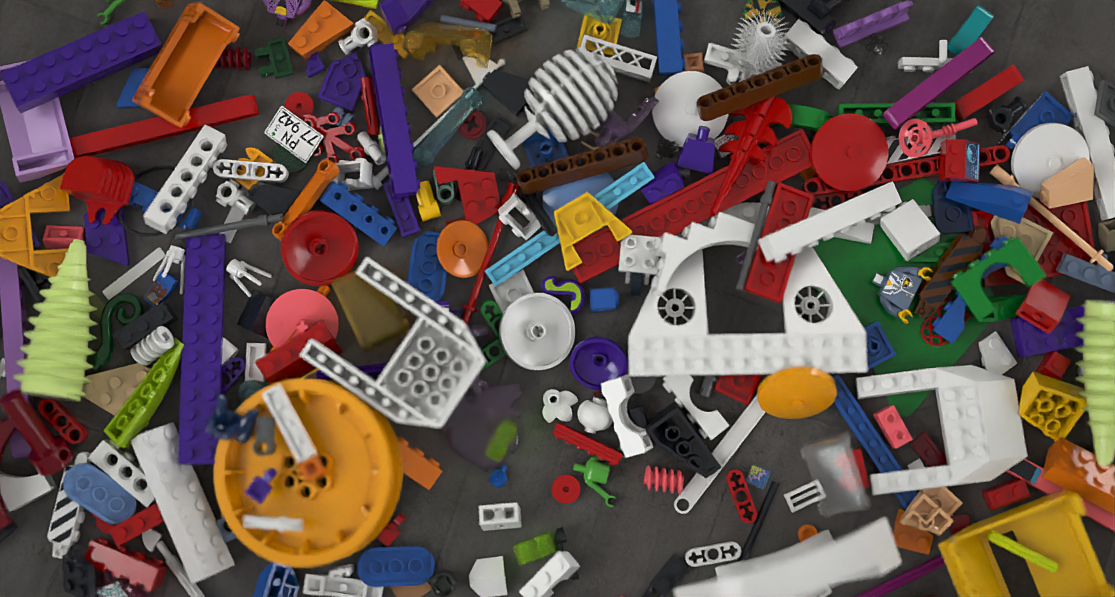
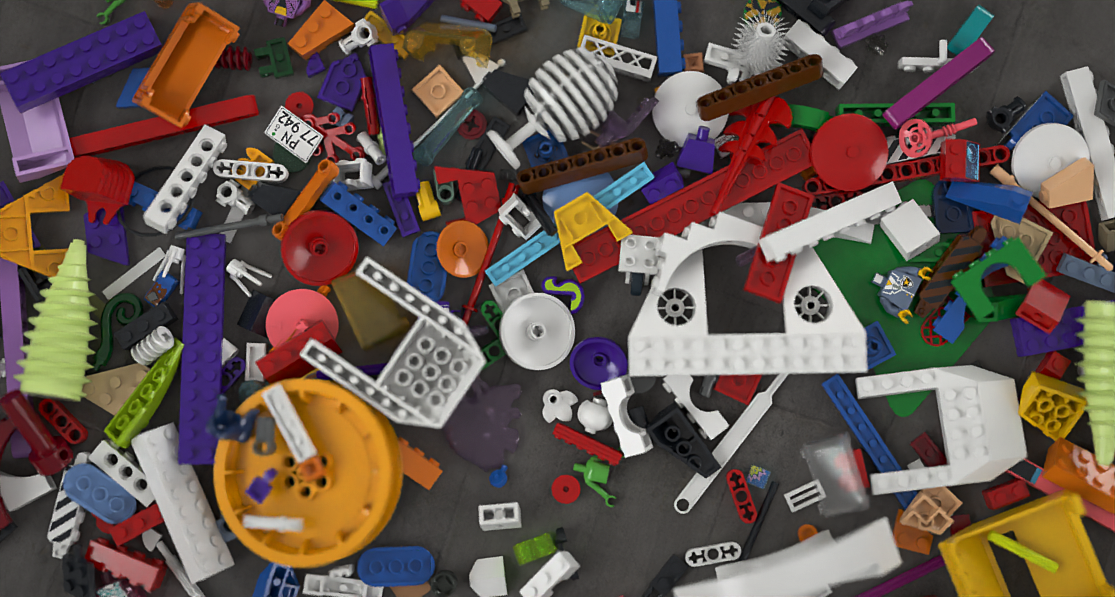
(61, 236): coral slope -> none
(390, 531): red plate -> none
(499, 443): clear neon green brick -> none
(603, 300): blue arch -> none
(663, 479): coral piece -> none
(766, 201): dark grey bar -> none
(796, 392): light orange dish -> none
(892, 426): coral brick -> none
(987, 92): red beam -> none
(995, 354): white wing -> none

